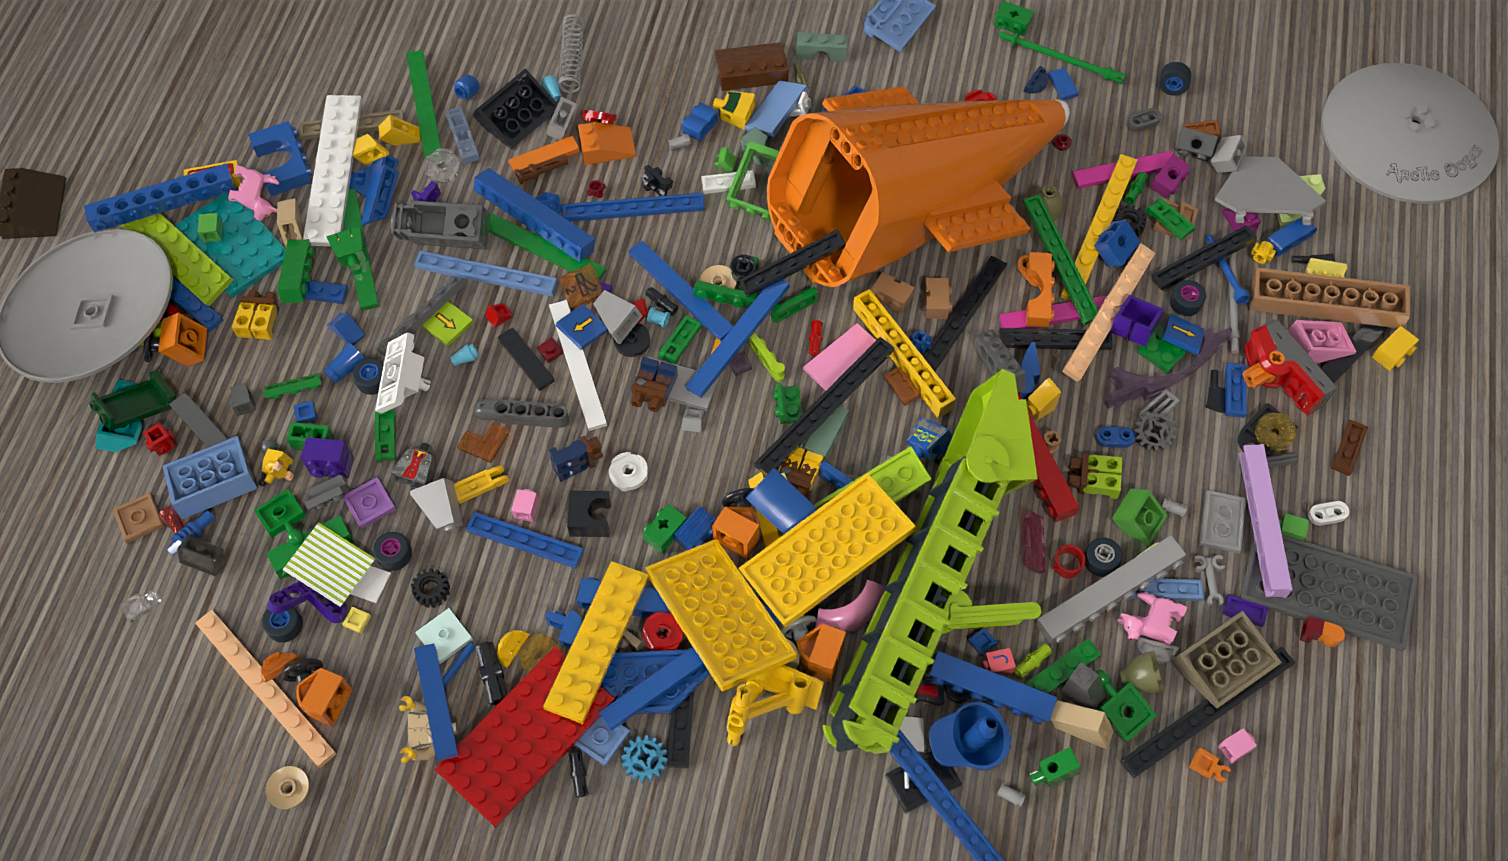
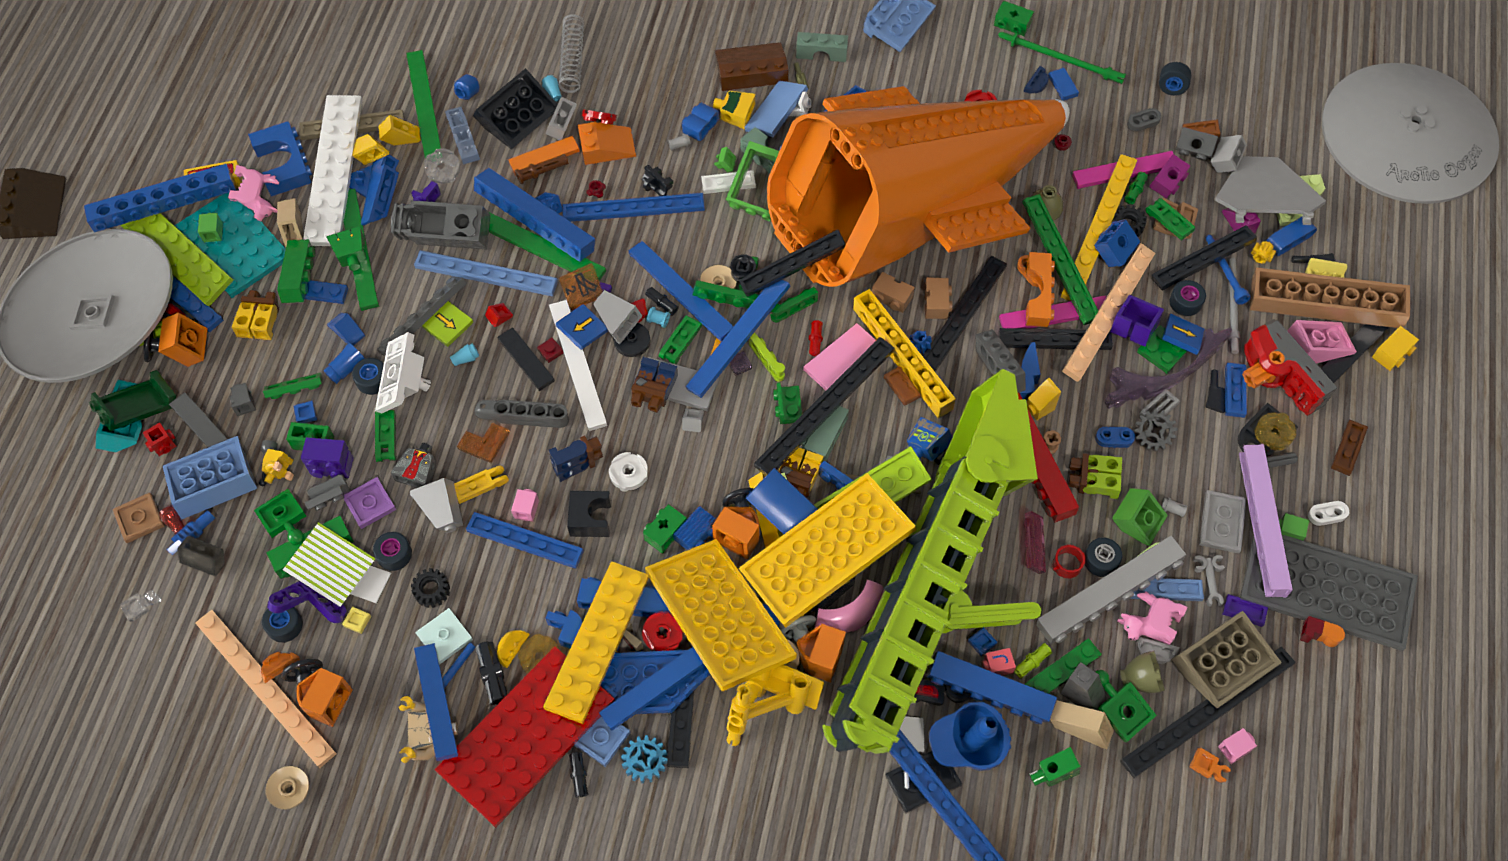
(1011, 795): light grey pin -> none

